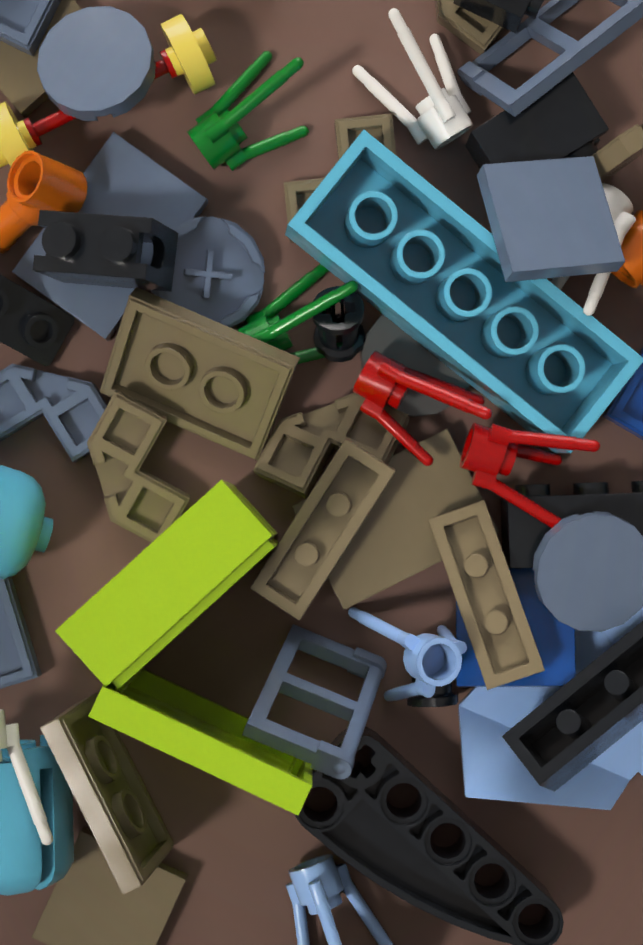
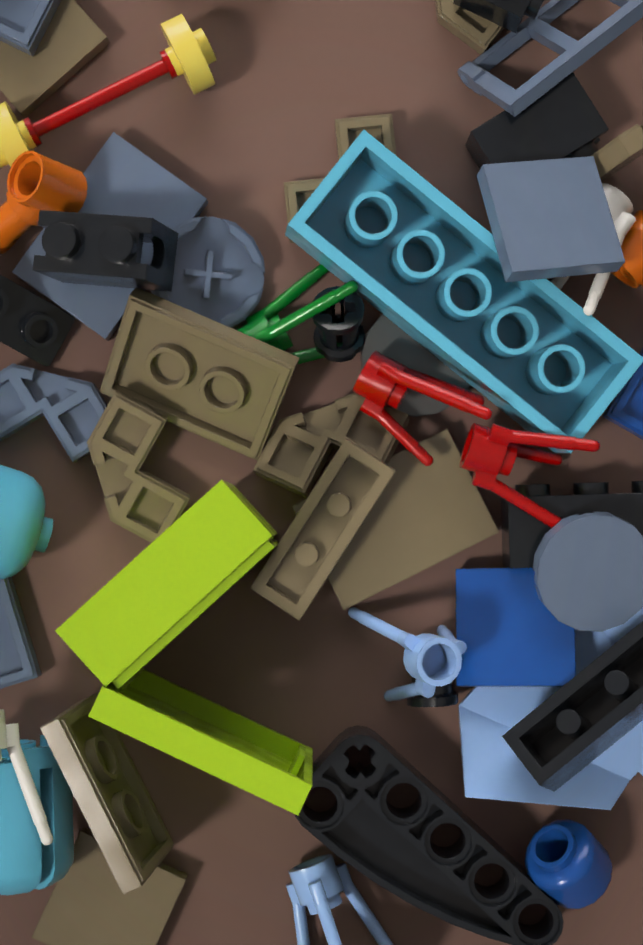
(96, 63): sand blue tile -> none
(218, 128): green plant -> none
(320, 754): sand blue window -> none
(441, 113): white plant -> none
(486, 595): dark tan plate -> none
(568, 864): none -> blue head

